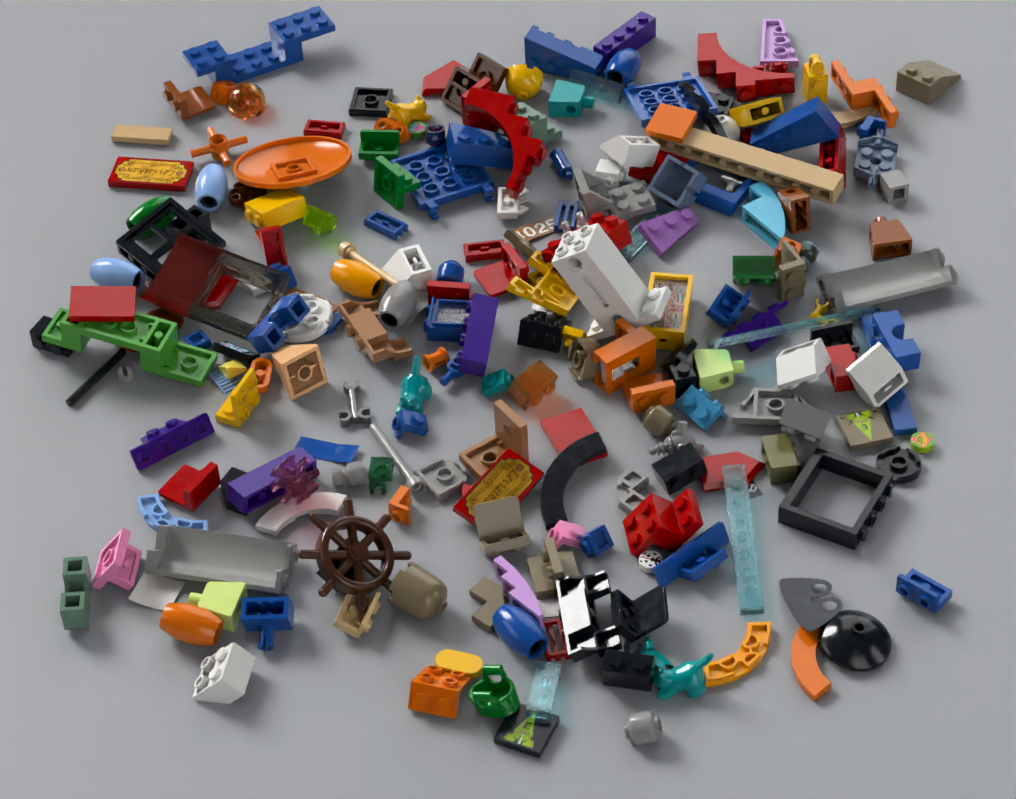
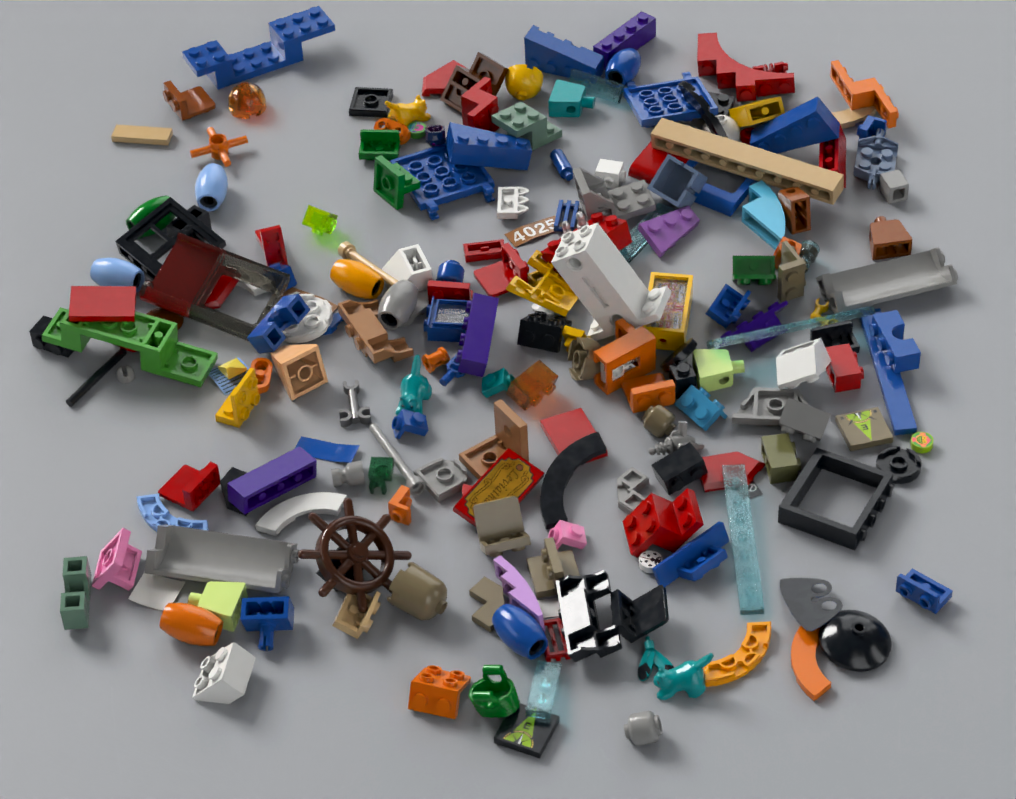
(151, 174): tile -> none
(170, 439): dark purple bracket -> none
(198, 339): blue tile -> none
(221, 91): orange bracket -> none
(235, 352): black tile -> none
(244, 193): reddish brown dish -> none
(275, 208): yellow brick -> none
(292, 162): orange dish -> none
(295, 480): clear pink gear -> none
(324, 128): red tile -> none
(383, 226): blue tile -> none
(456, 660): yellow tile -> none
(503, 112): red arch -> none
(520, 243): dark tan tile -> none
(595, 541): blue bracket -> none
(628, 668): black brick -> none
(632, 151): white slope -> none
(671, 123): orange tile -> none
(731, 183): white plant -> none
(776, 44): lavender wing -> none
(814, 79): yellow brick -> none
(876, 376): white slope -> none
(925, 80): dark tan slope -> none

